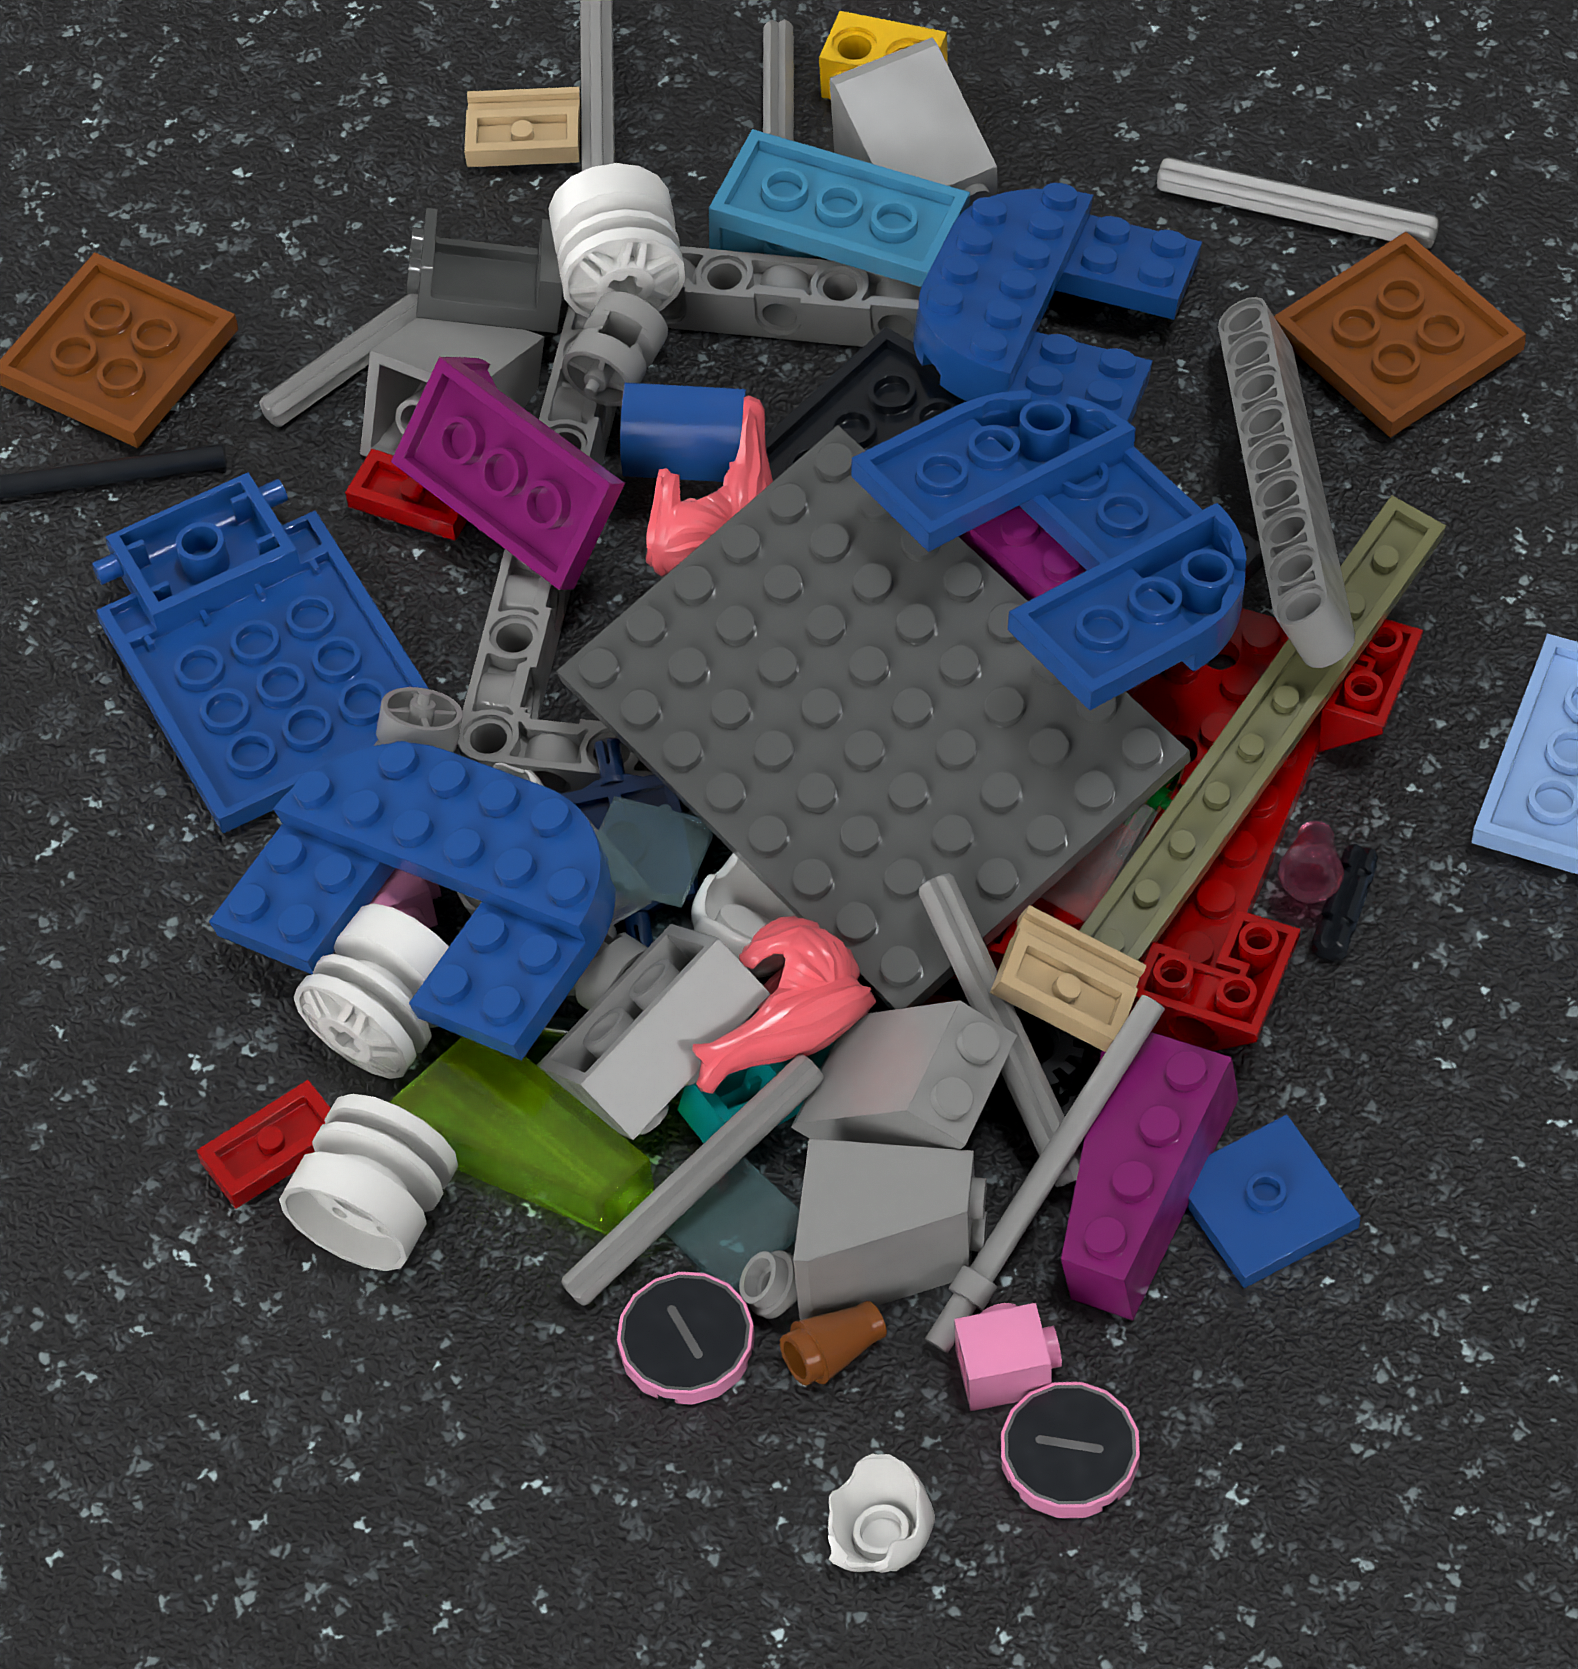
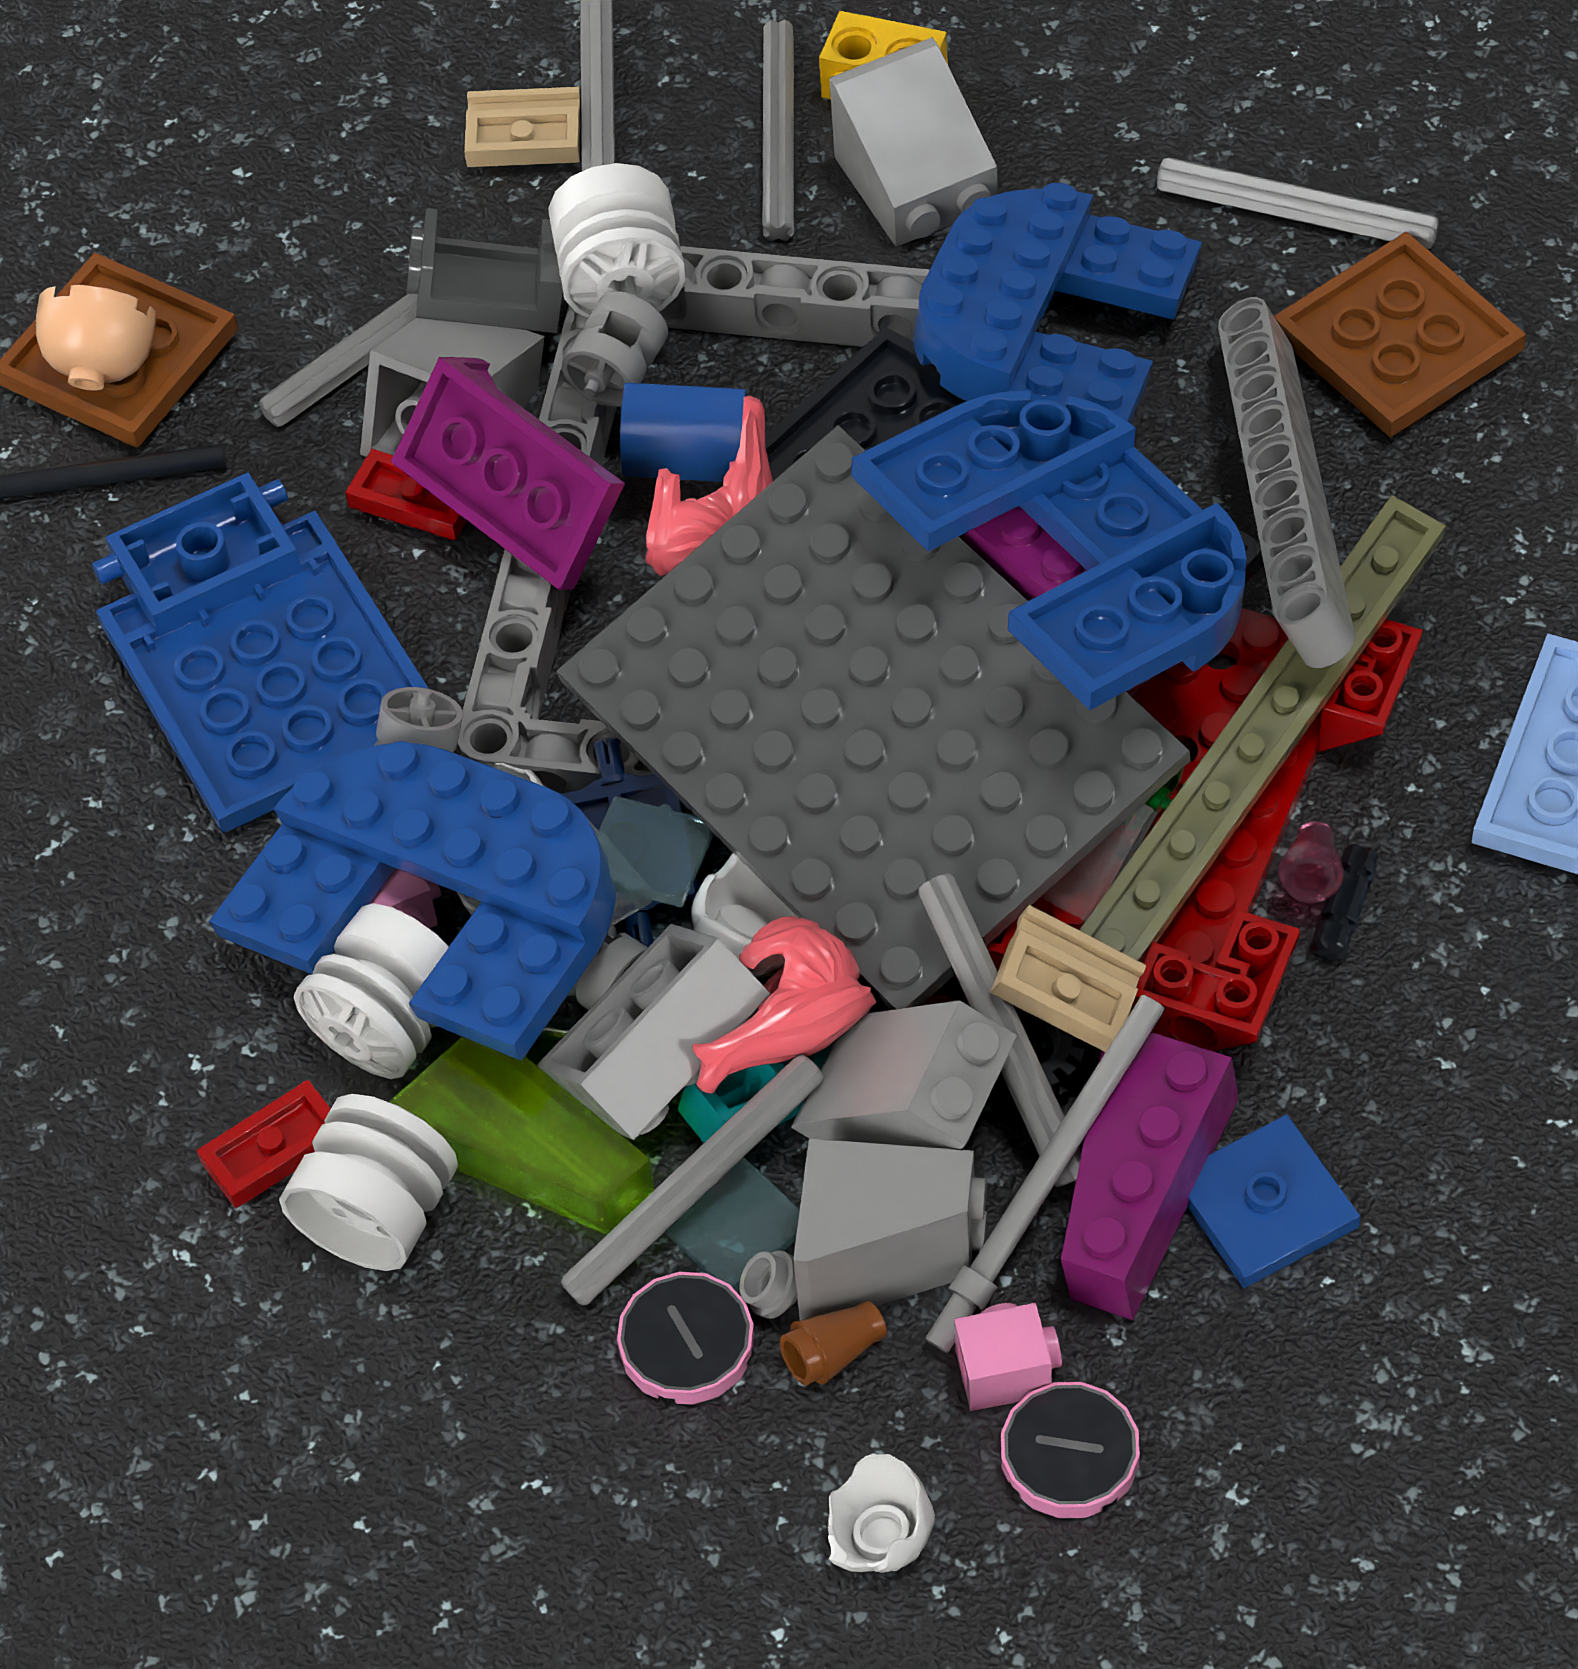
(93, 334): none -> light nougat cylinder
(831, 209): dark azure plate -> none

